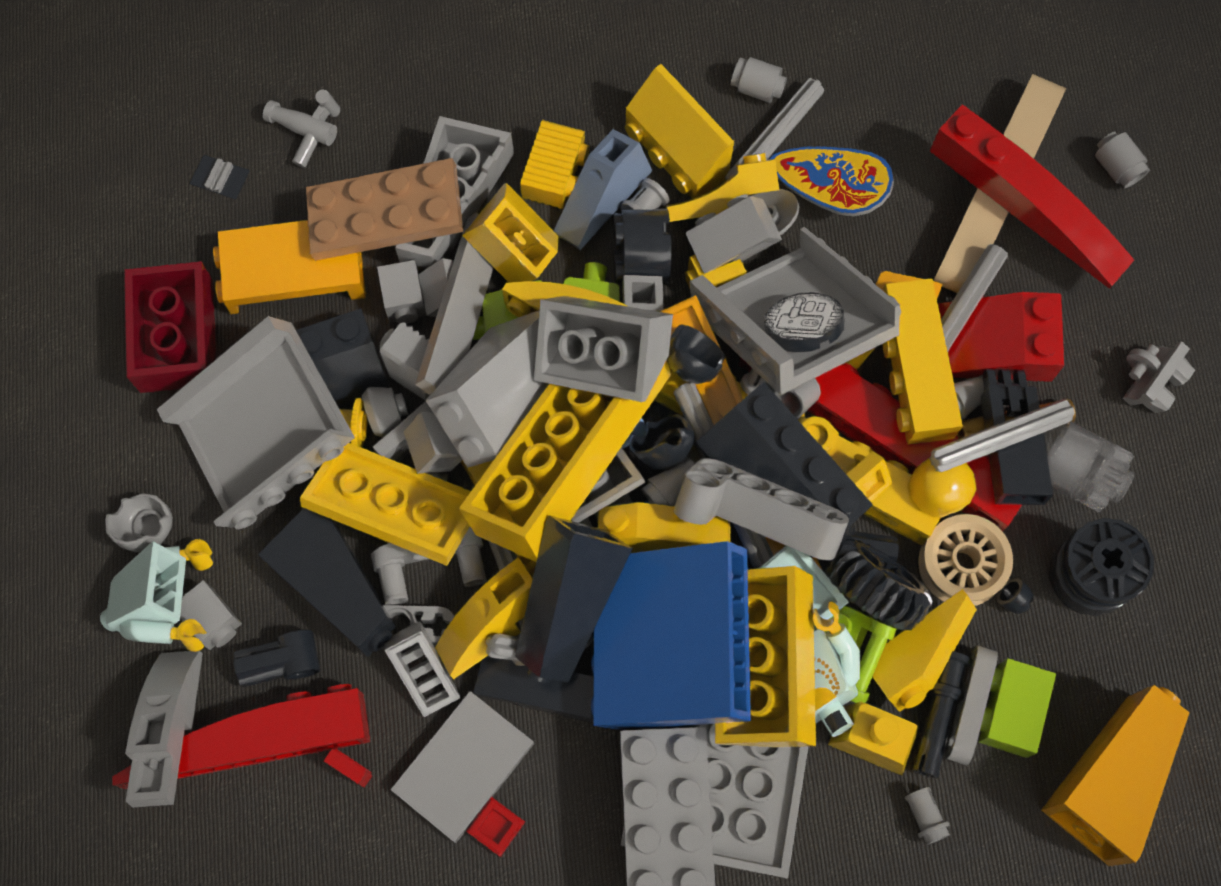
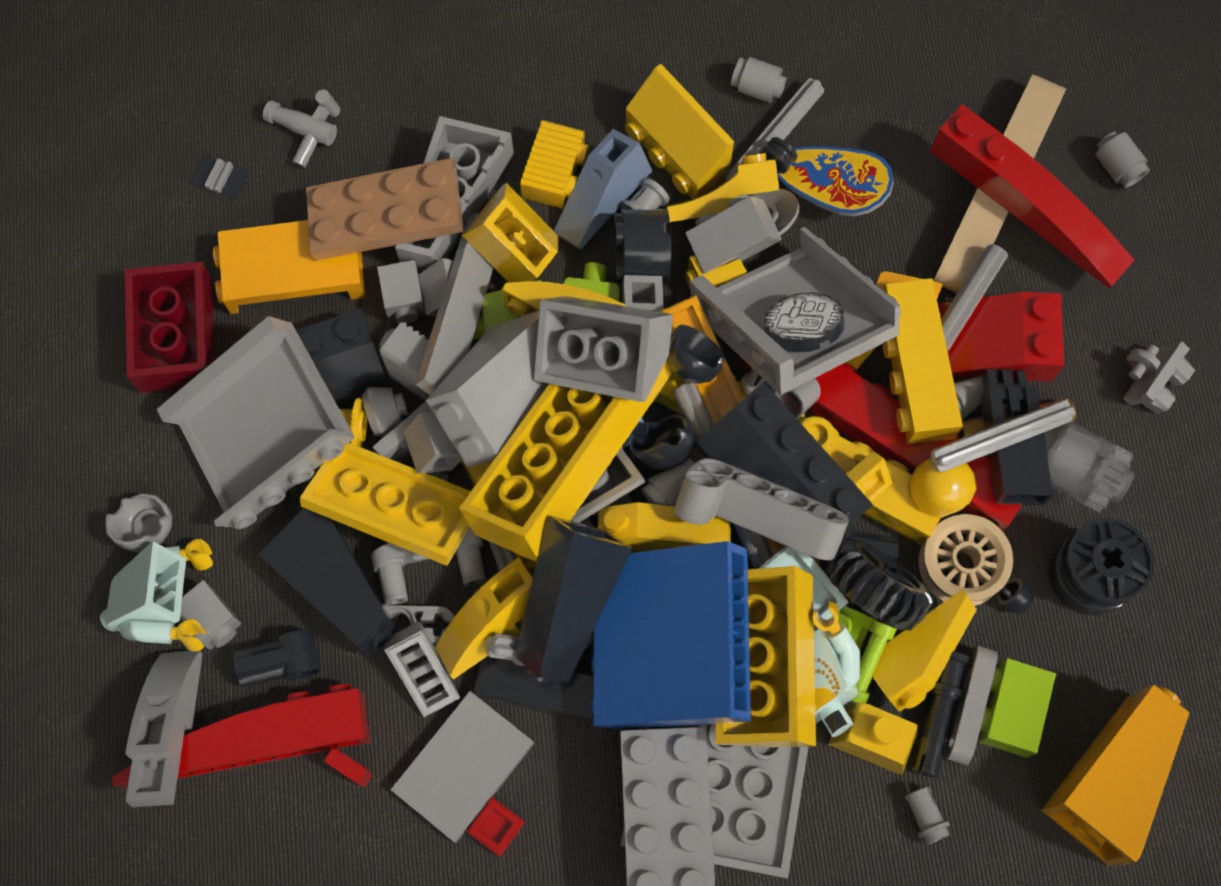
(781, 152): none -> black bush

